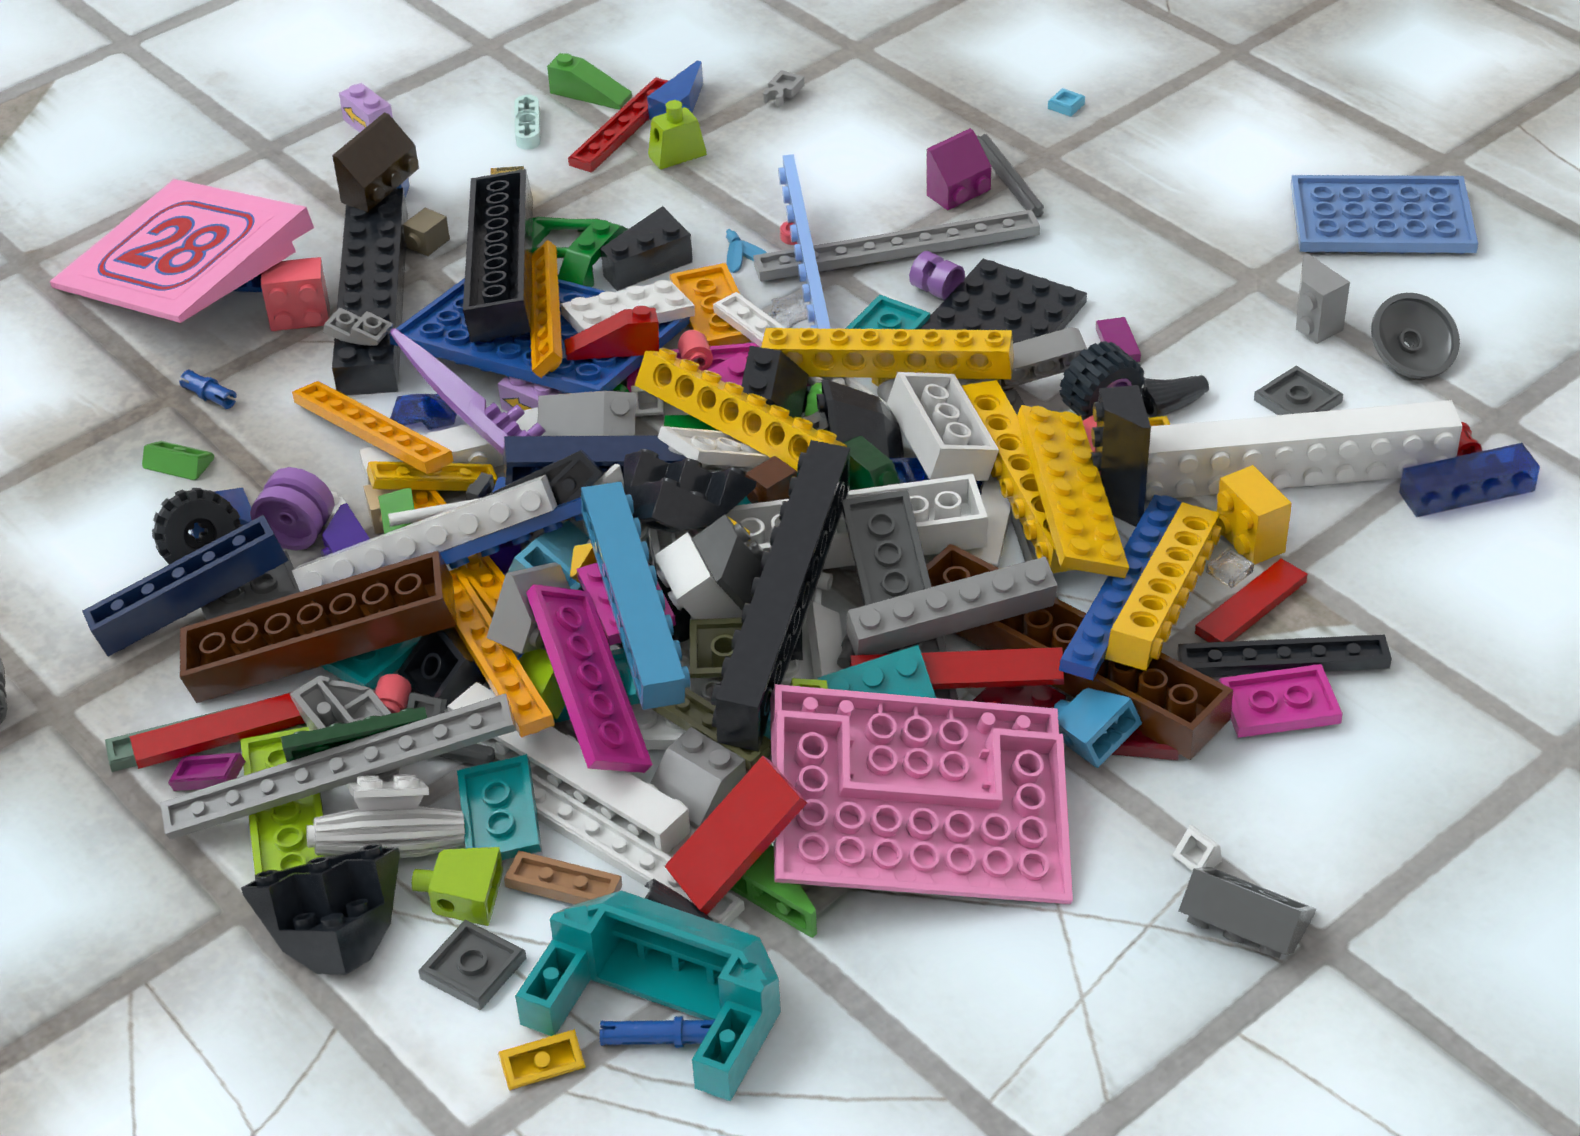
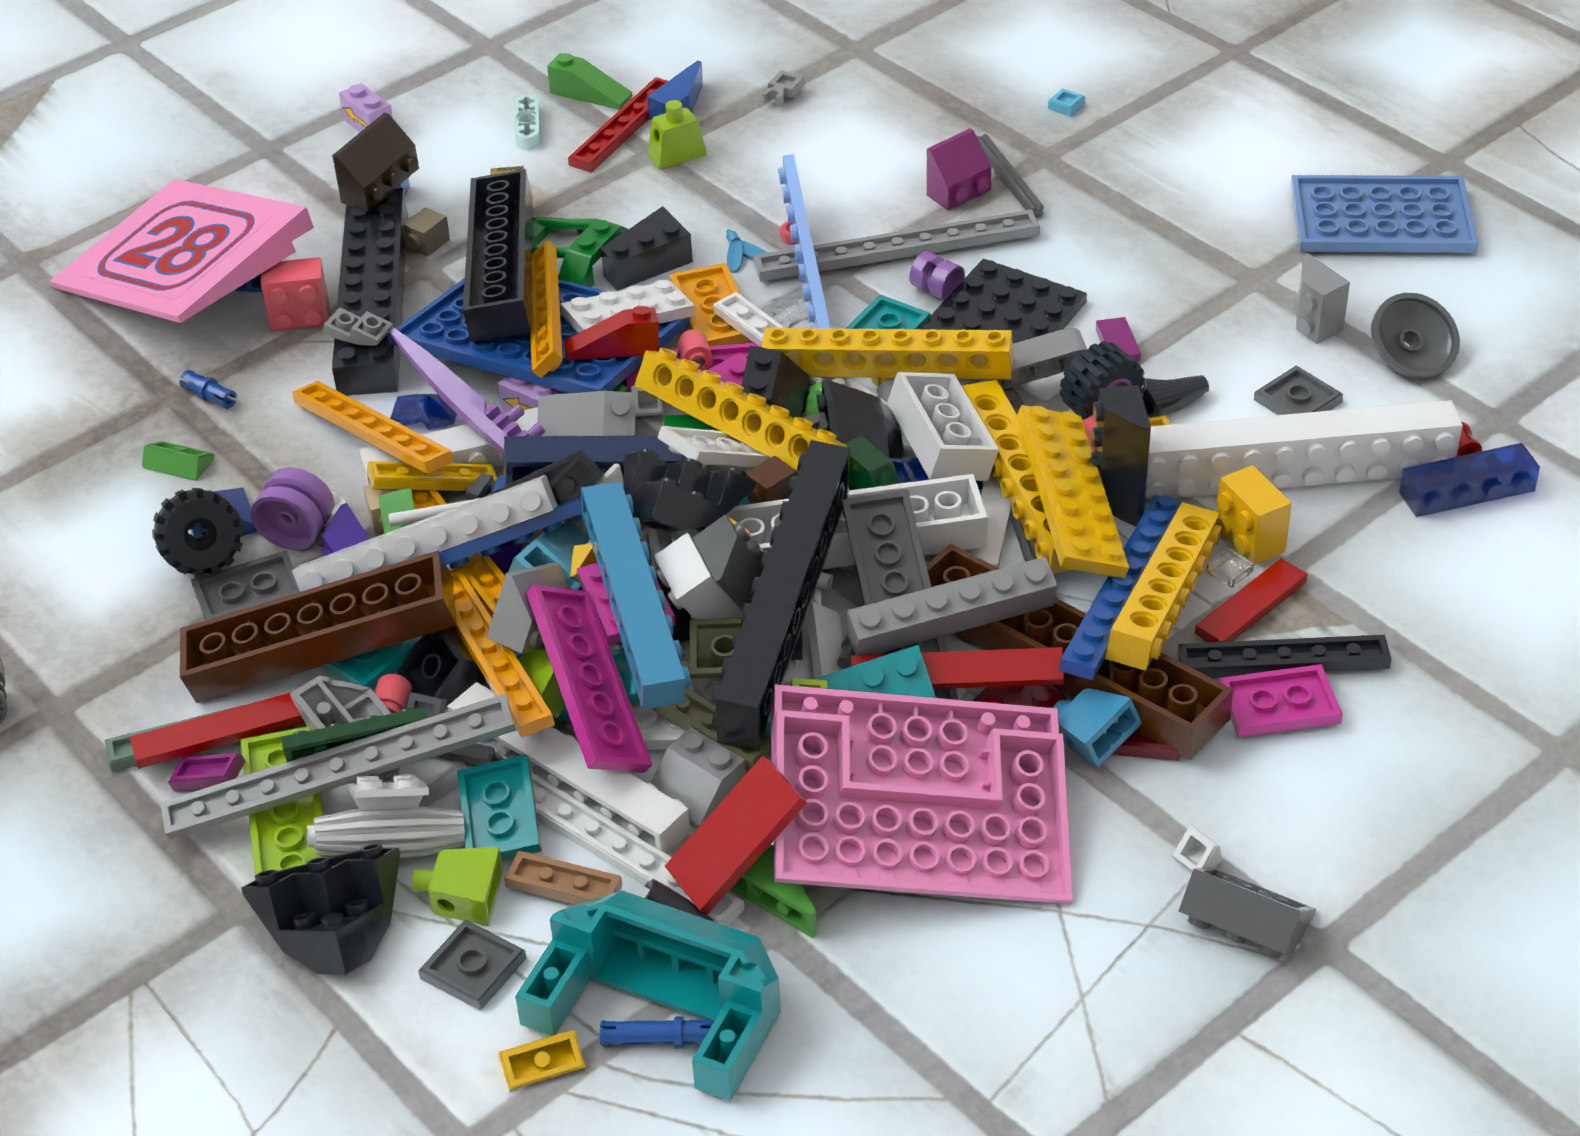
(184, 586): dark blue brick -> none

